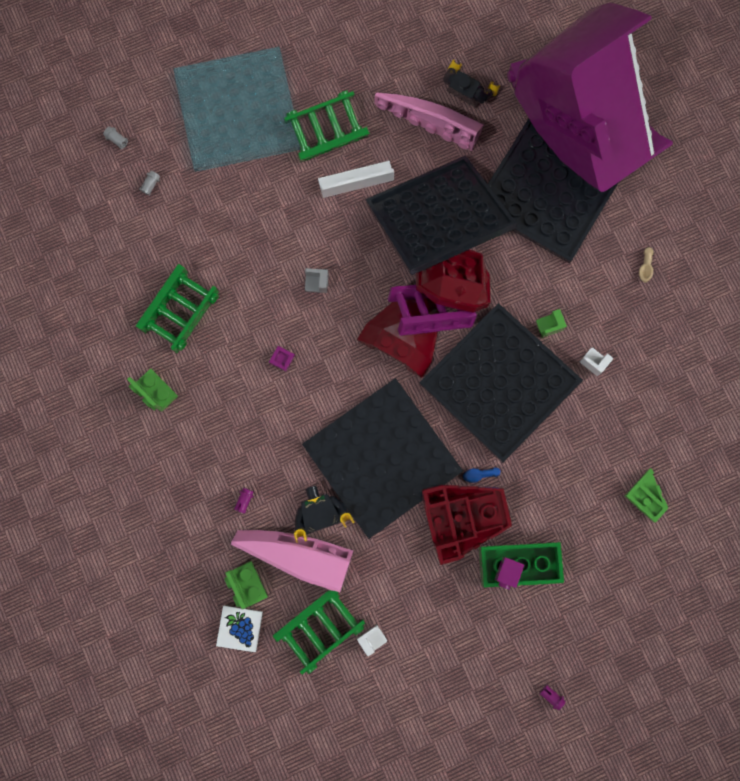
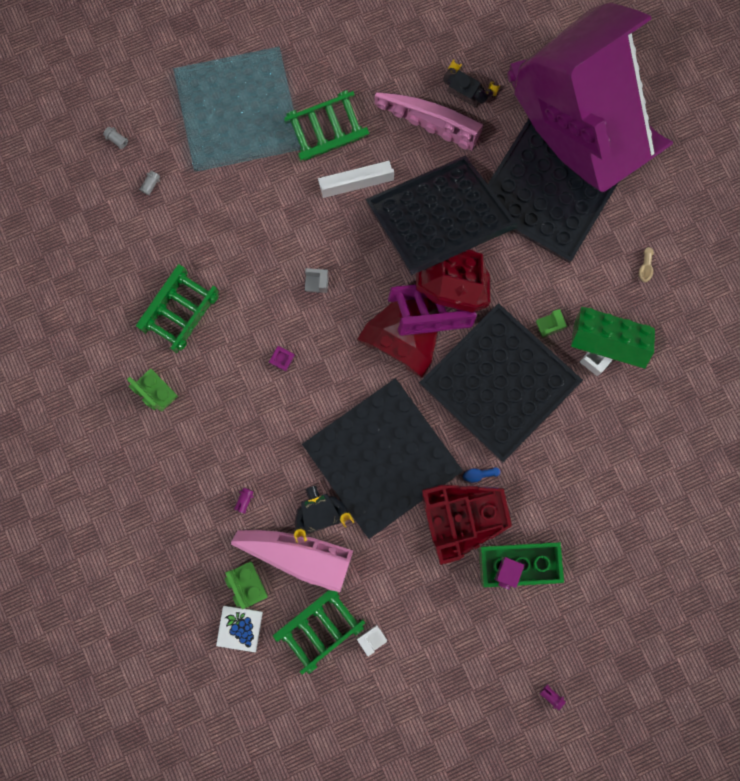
(613, 337): none -> green brick
(648, 496): bright green wing -> none

